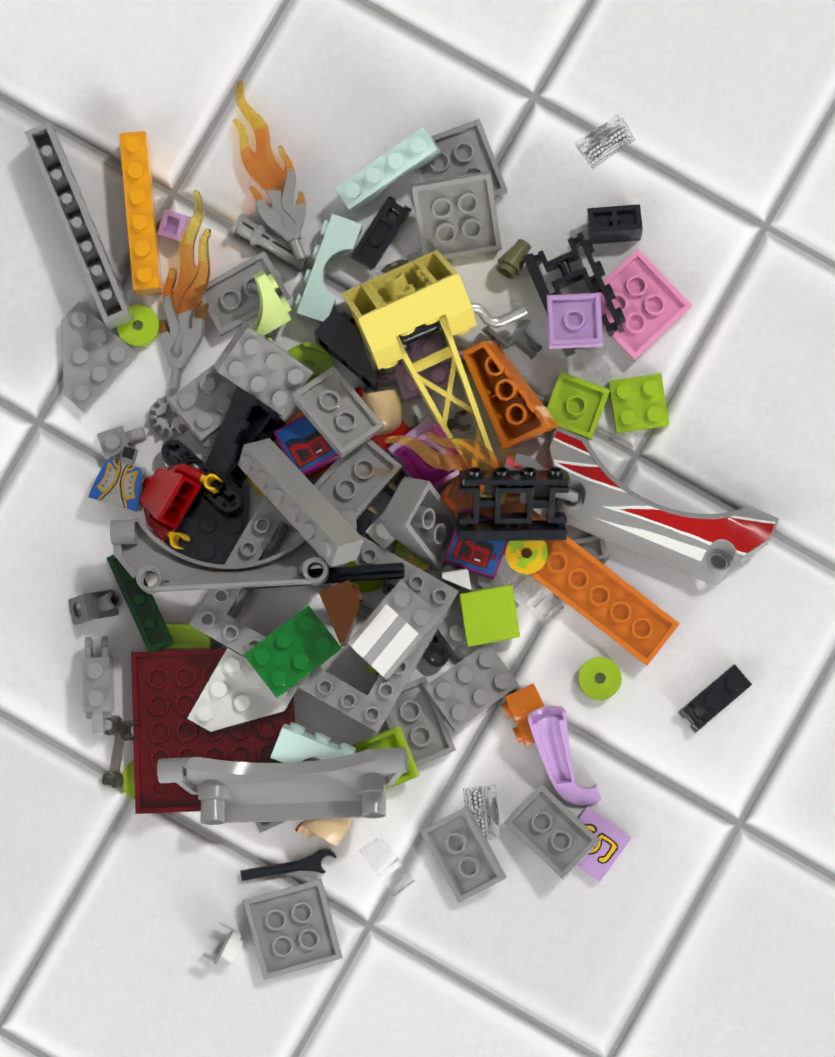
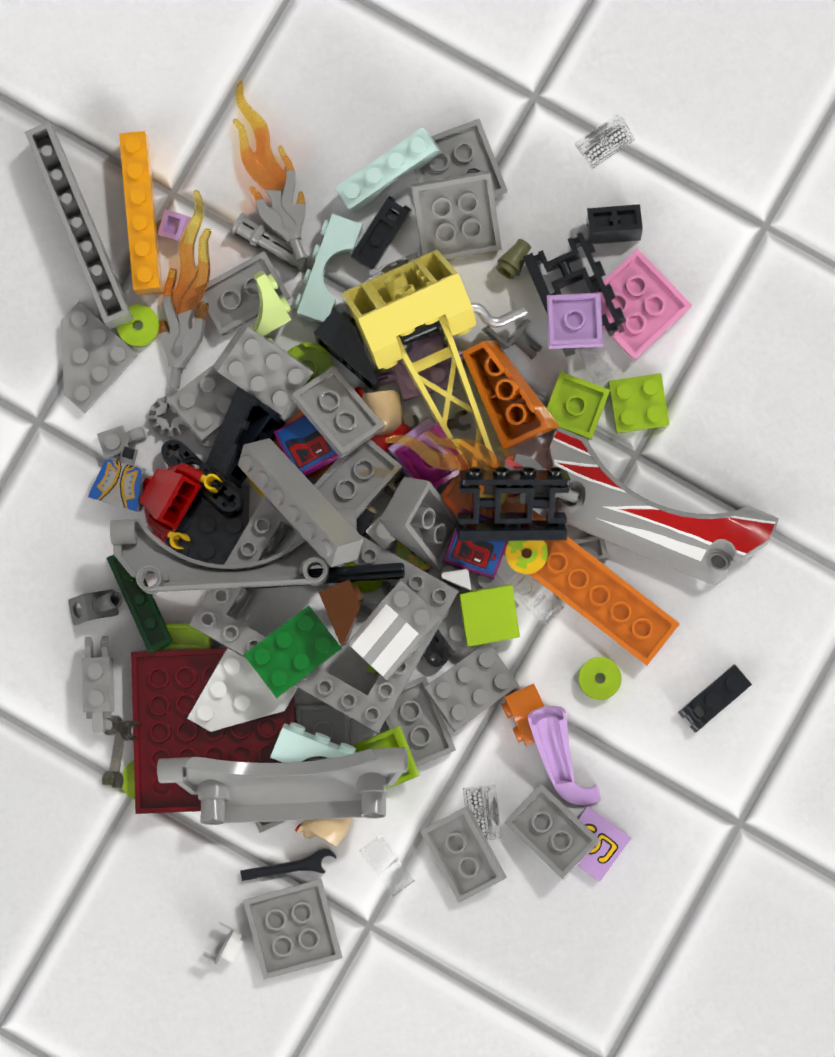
(324, 720): none -> light grey tile

